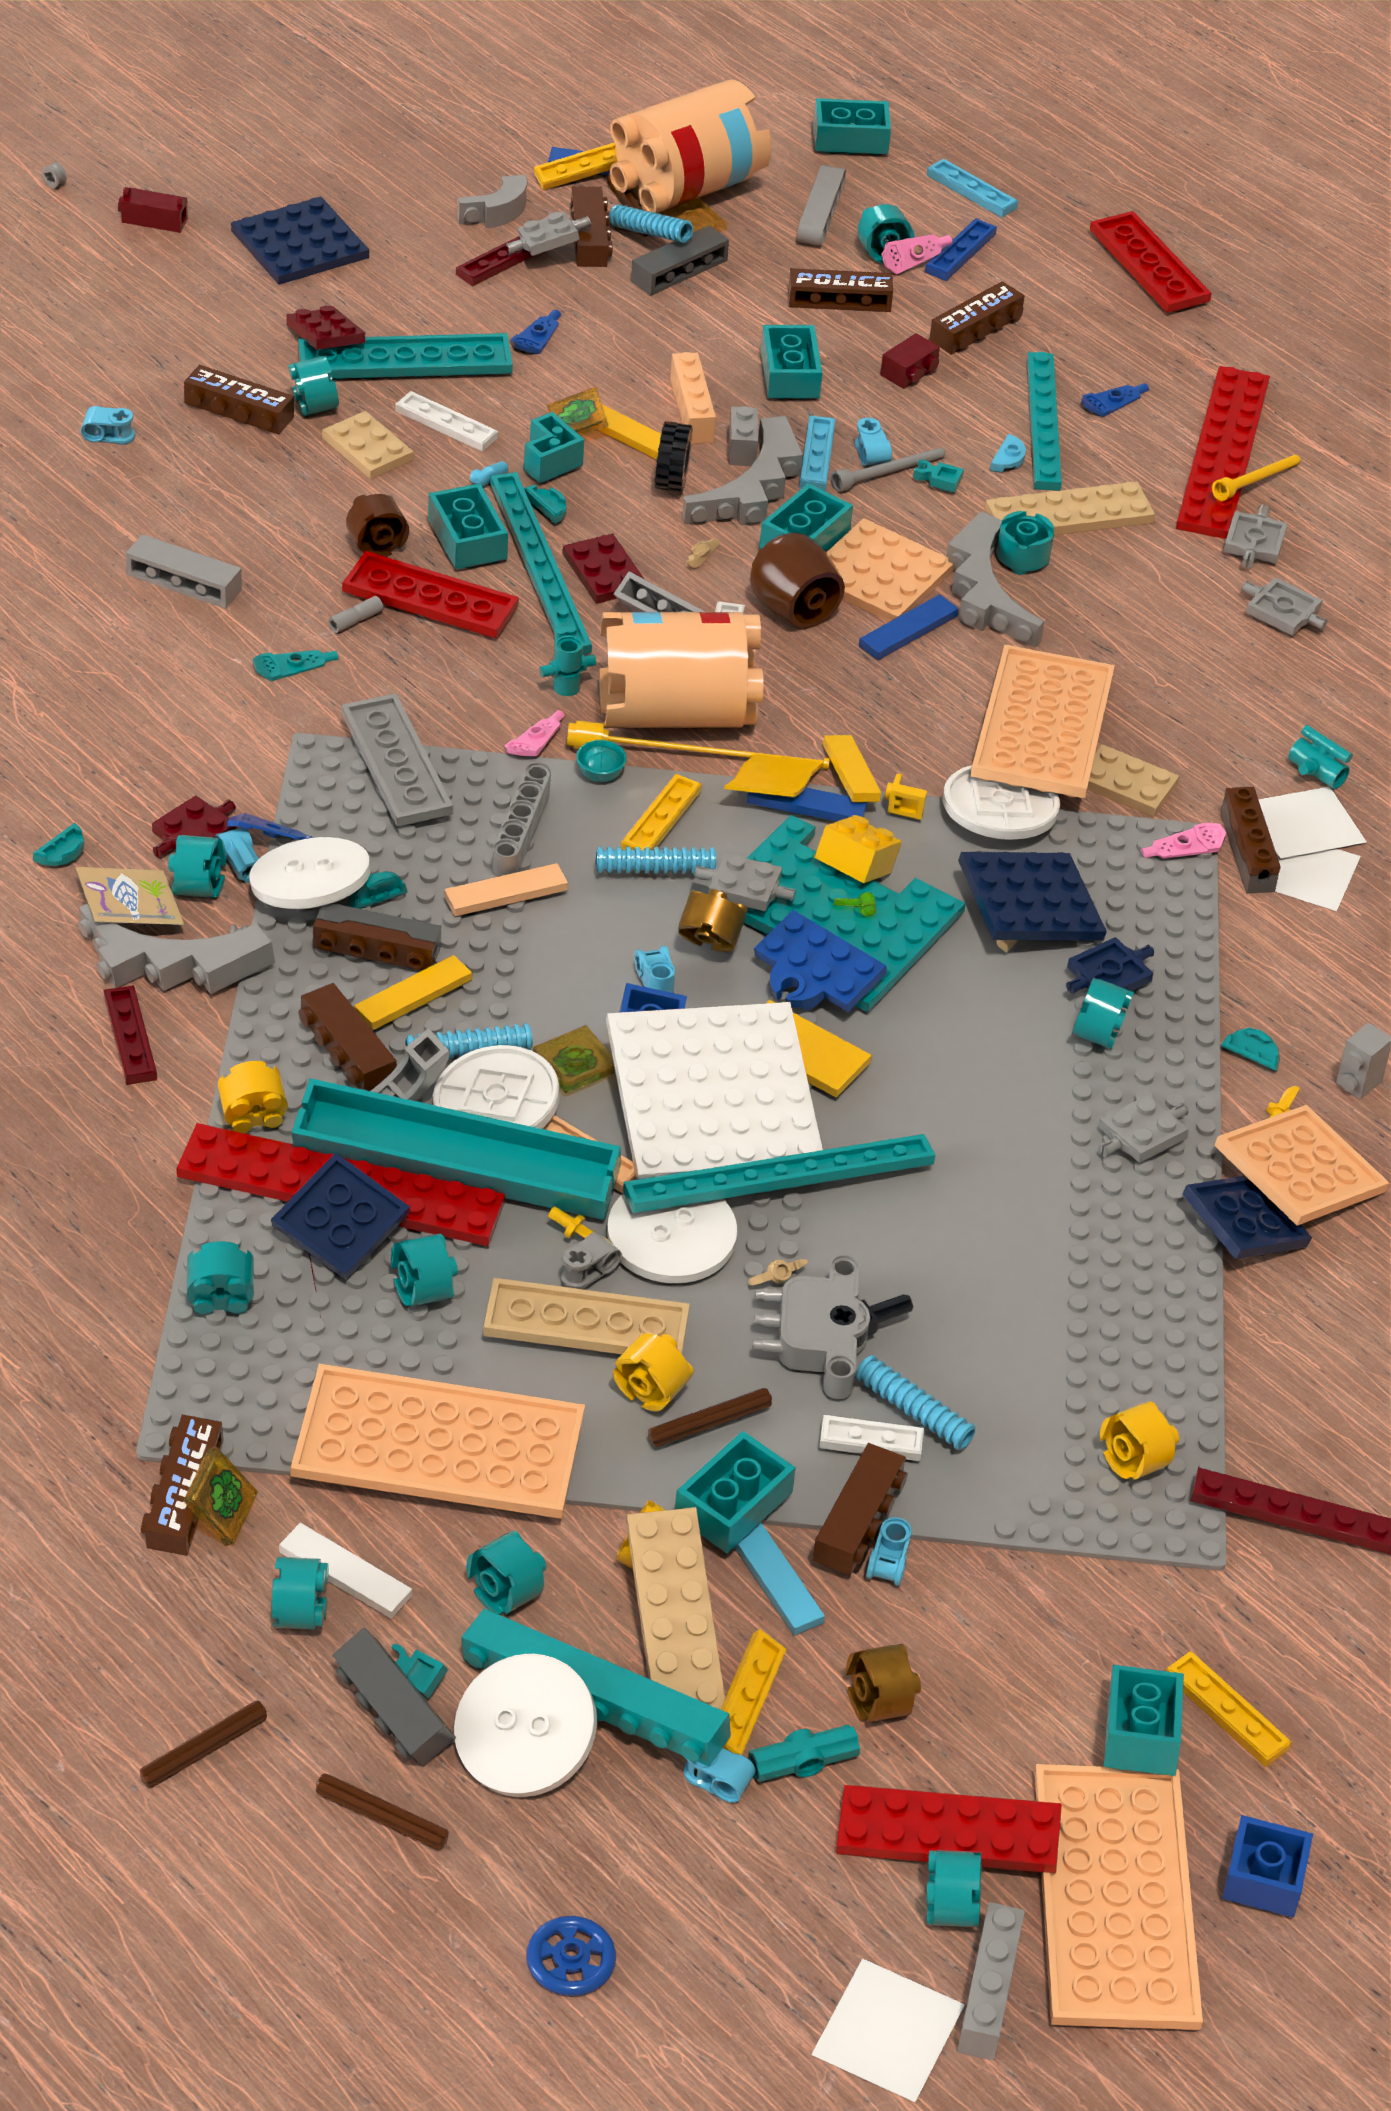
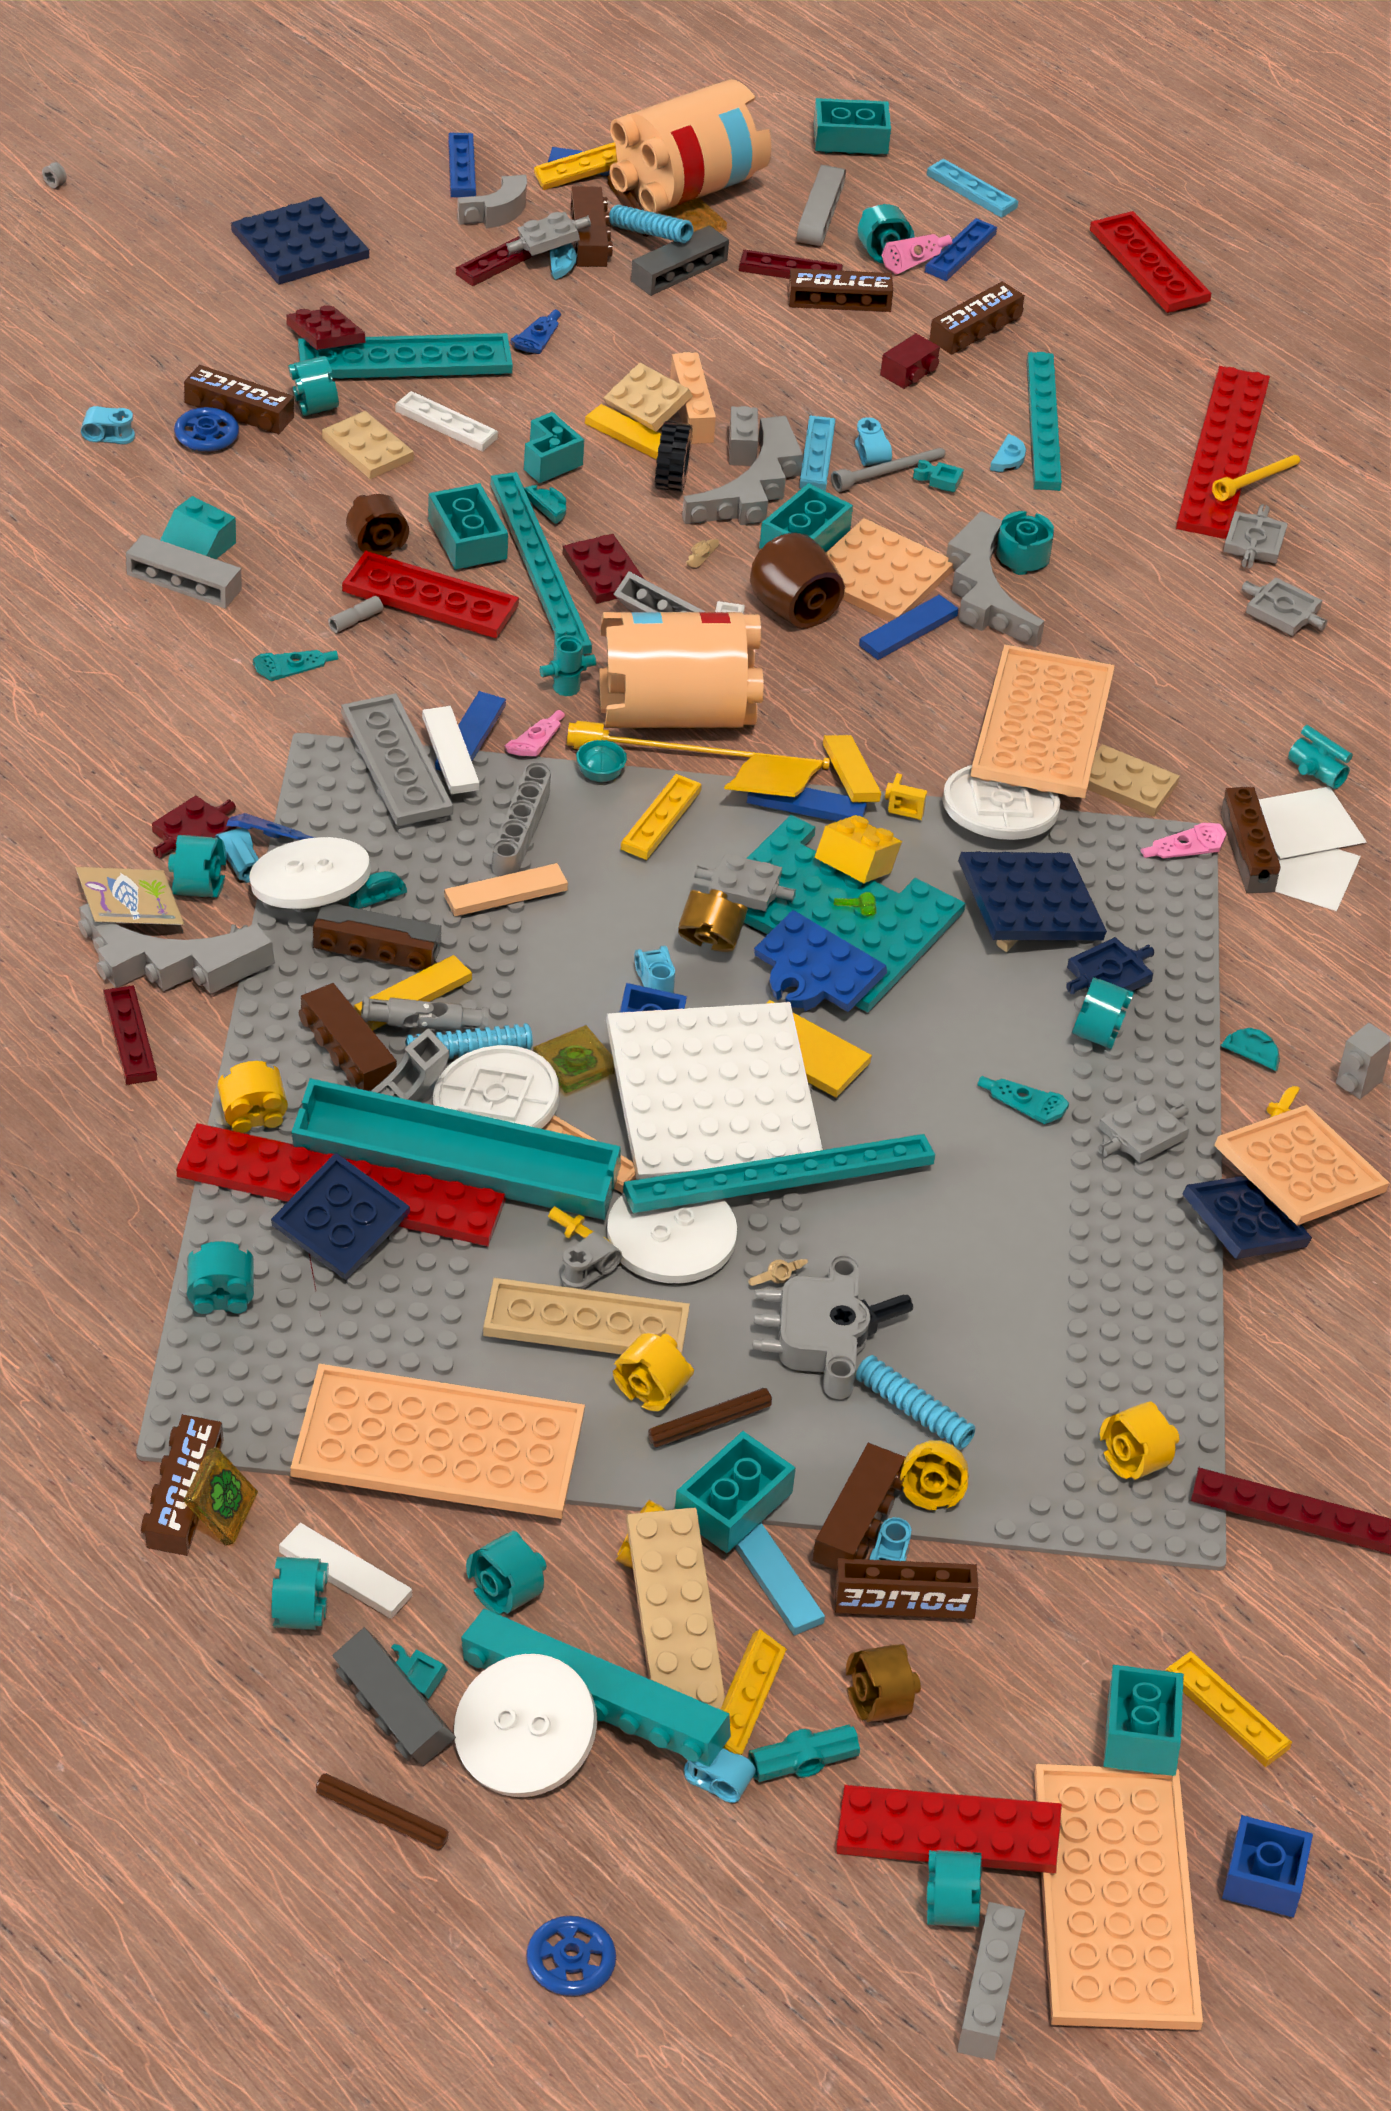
(62, 848): teal plate -> none
(153, 209): dark red brick -> none
(201, 528): none -> teal slope
(203, 1743): reddish brown axle -> none
(206, 428): none -> blue plate
(400, 1013): none -> light grey piece
(423, 1270): teal brick -> none
(450, 750): none -> white tile
(462, 165): none -> blue tile
(479, 721): none -> blue tile
(484, 475): medium azure arm -> none
(562, 260): none -> medium azure plate
(581, 411): clear yellow tile -> none
(648, 396): none -> tan plate
(654, 860): medium azure piece -> none
(779, 265): none -> dark red tile
(791, 361): teal brick -> none
(854, 1434): white tile -> none
(888, 2030): white sticker -> none
(906, 1588): none -> reddish brown brick
(935, 1475): none -> yellow cylinder
(1038, 1104): none -> teal piece
(1081, 507): tan plate -> none
(1107, 402): blue piece -> none

